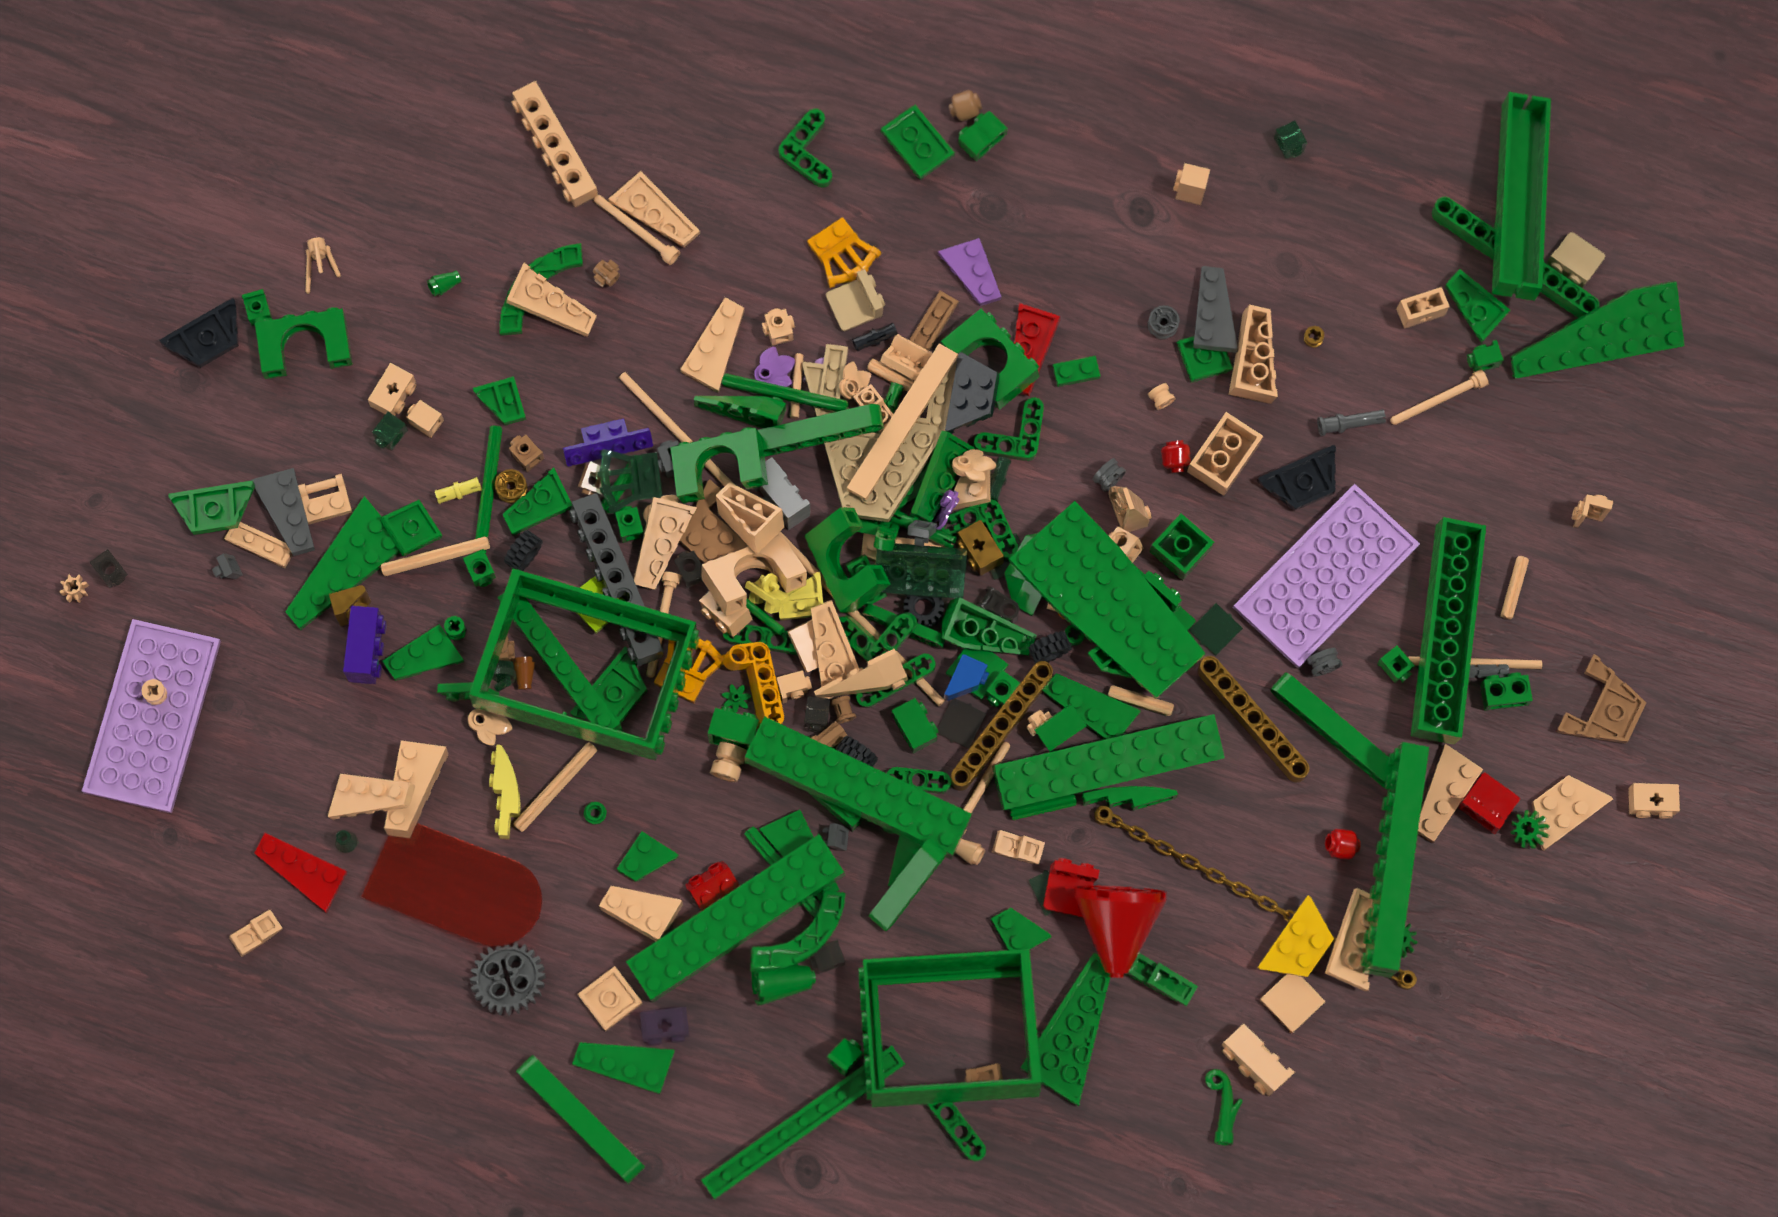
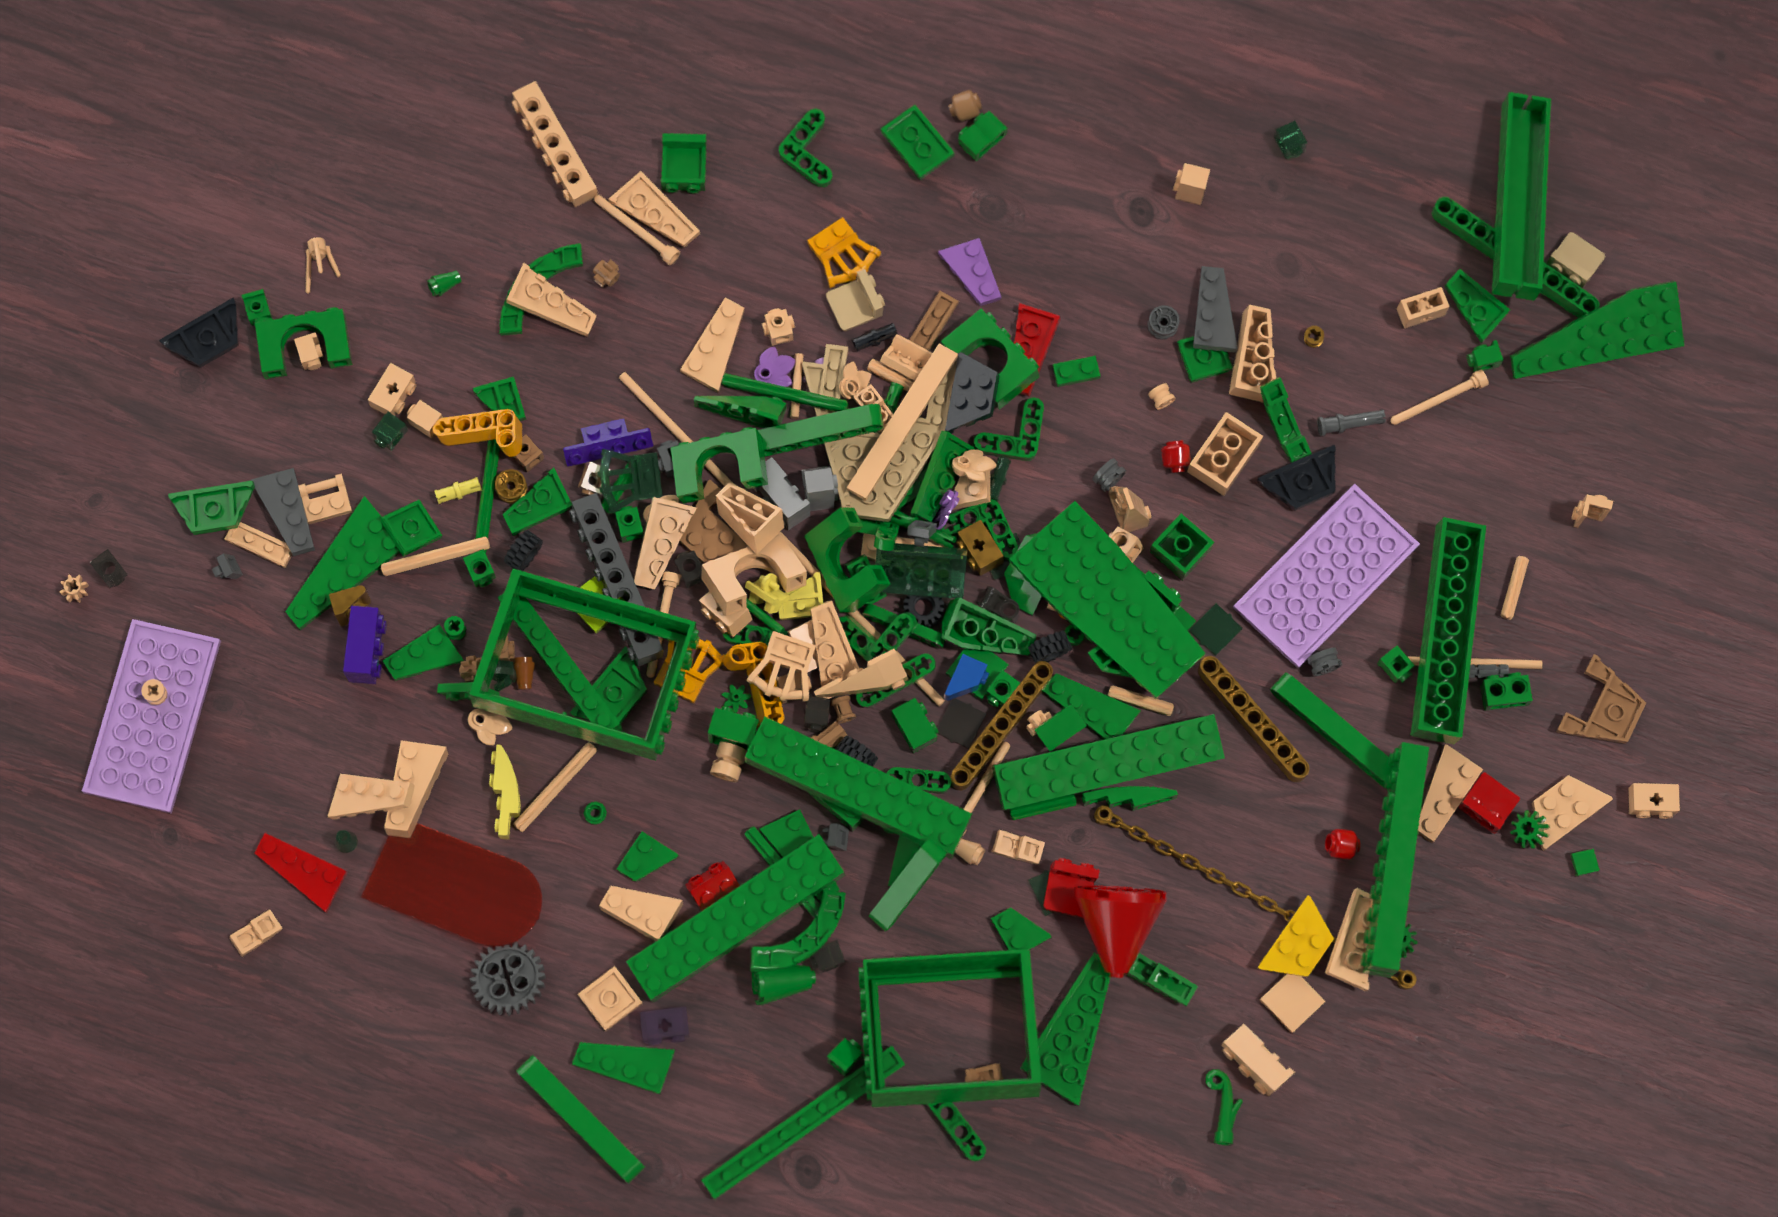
(309, 351): none -> light nougat brick
(451, 430): none -> light orange beam
(469, 668): none -> medium nougat gear
(683, 162): none -> green panel
(790, 654): none -> light nougat plate
(820, 487): none -> light grey wedge
(1283, 420): none -> green slope
(1585, 862): none -> green tile

